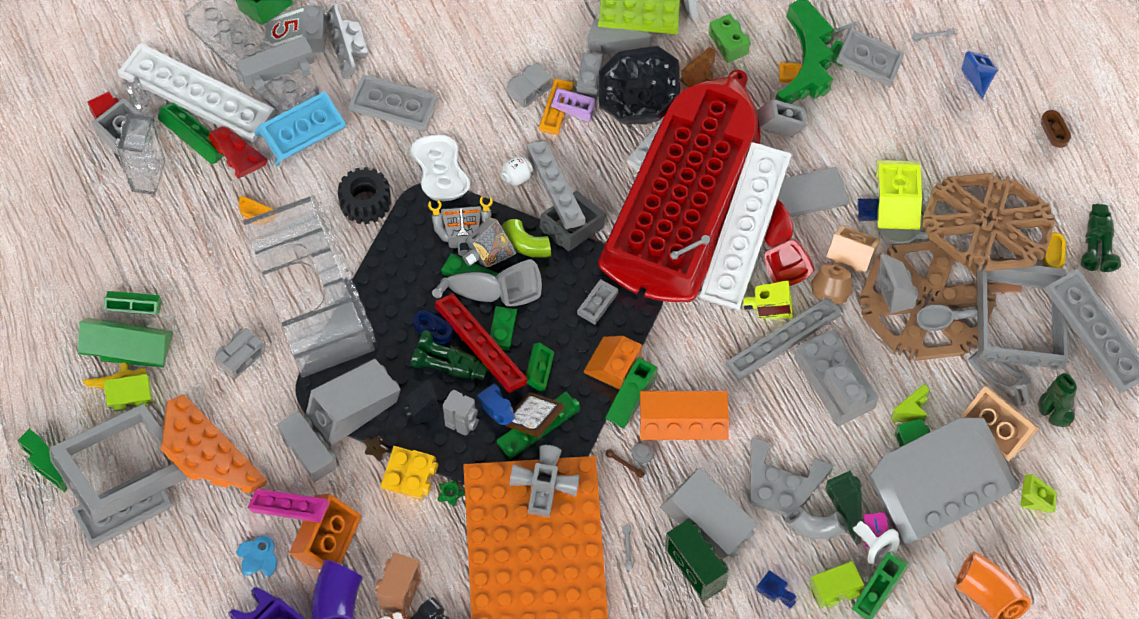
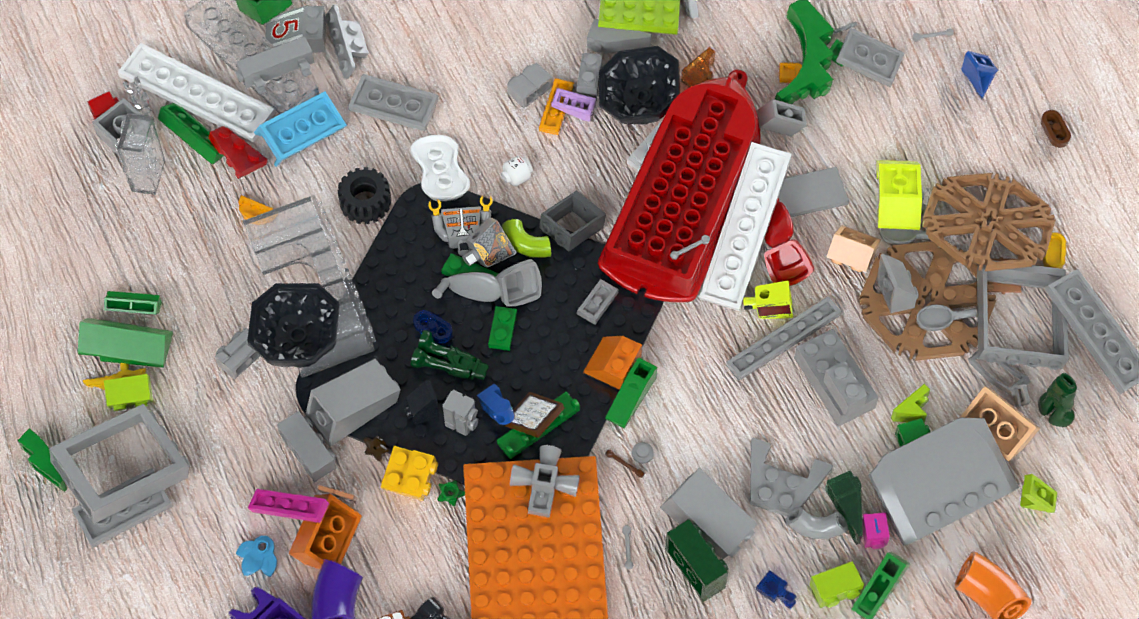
(203, 450): orange plate -> none
(293, 324): none -> black rock
(336, 493): none -> nougat piece
(398, 583): nougat brick -> none
(481, 343): red plate -> none
(539, 366): green plate -> none
(555, 184): light grey plate -> none
(684, 415): orange slope -> none
(729, 38): bright green brick -> none
(832, 283): medium nougat cone -> none
(867, 209): clear blue plate -> none
(876, 544): white piece -> none
(1100, 229): dark green piece -> none

